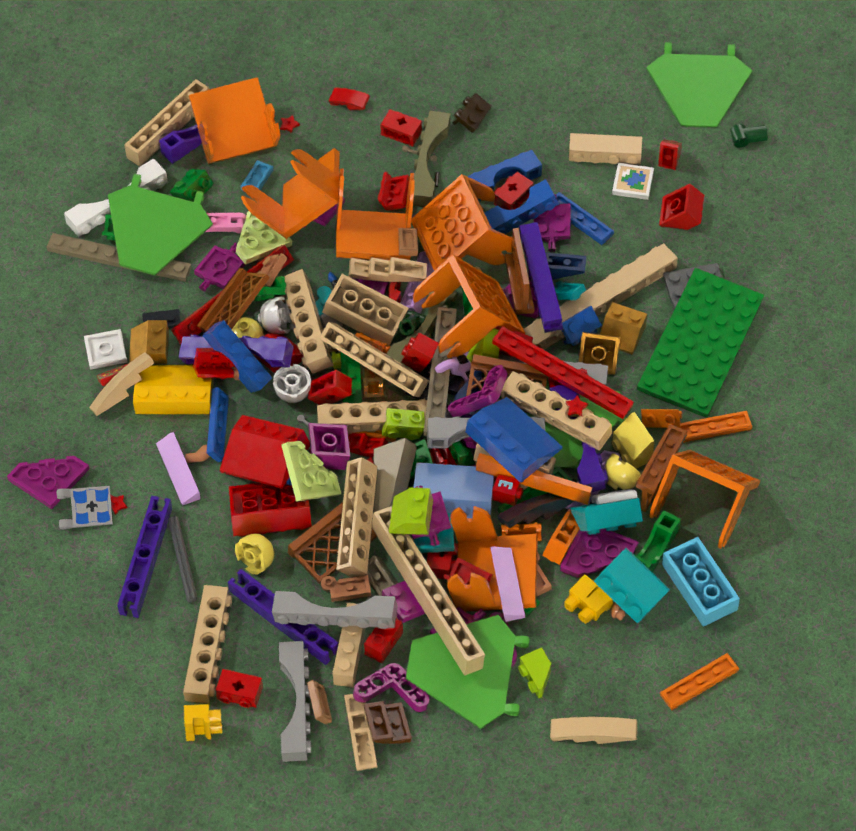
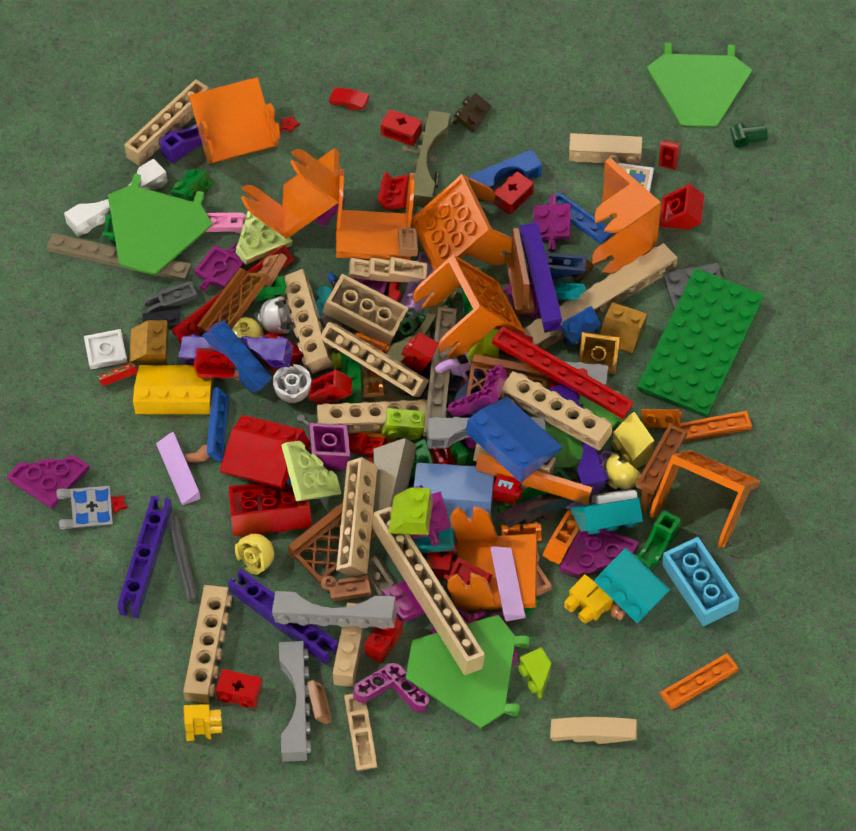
(116, 389): tan slope -> none
(171, 297): none -> dark grey hinge
(258, 175): dark azure plate -> none
(387, 723): reddish brown slope -> none
(539, 201): blue arch -> none
(576, 406): red piece -> none
(589, 266): none -> dark brown arm
(635, 219): none -> orange piece

